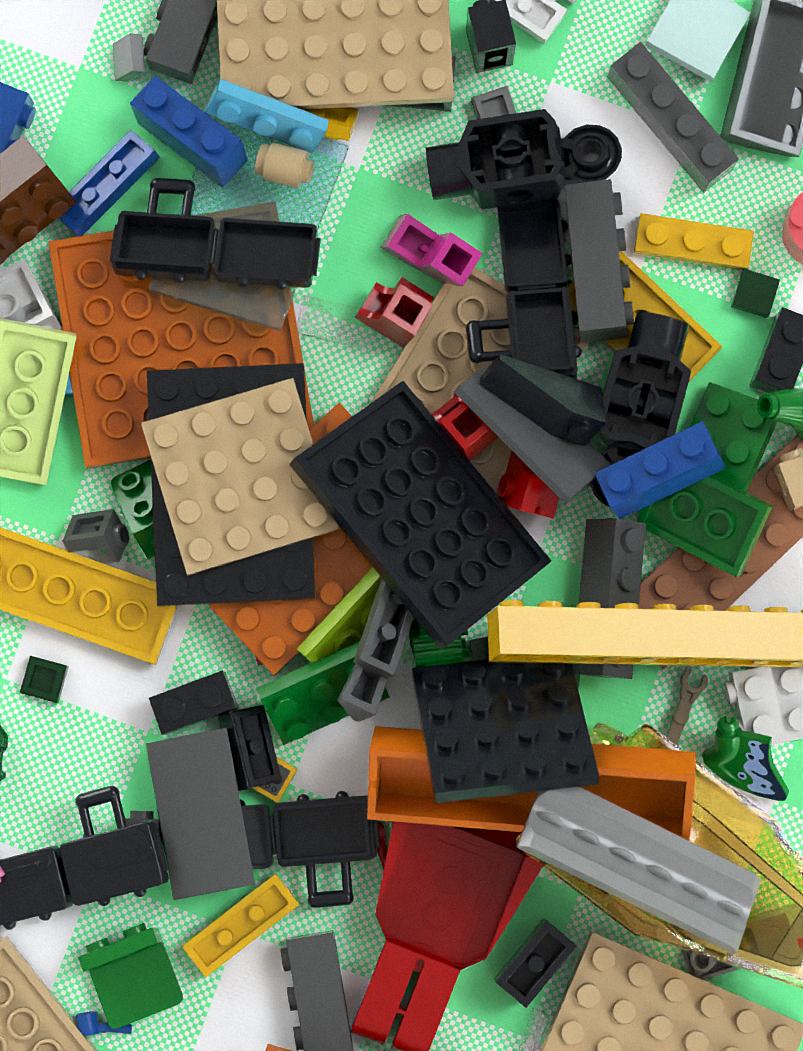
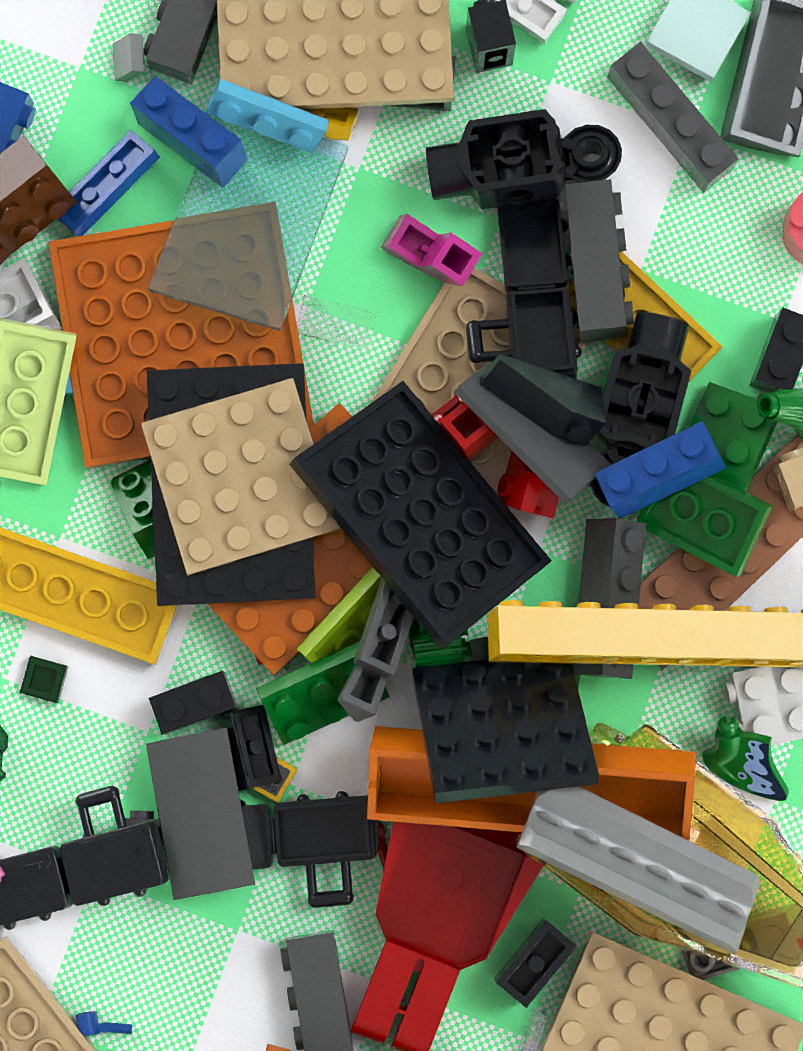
(96, 531): dark grey bracket -> none
(132, 975): green bracket -> none
(188, 245): black piece -> none
(240, 925): yellow plate -> none
(284, 165): tan brick -> none
(396, 310): red brick -> none
(493, 103): light grey tile -> none
(687, 698): dark tan piece -> none
(693, 242): yellow plate -> none
(755, 293): dark green tile -> none

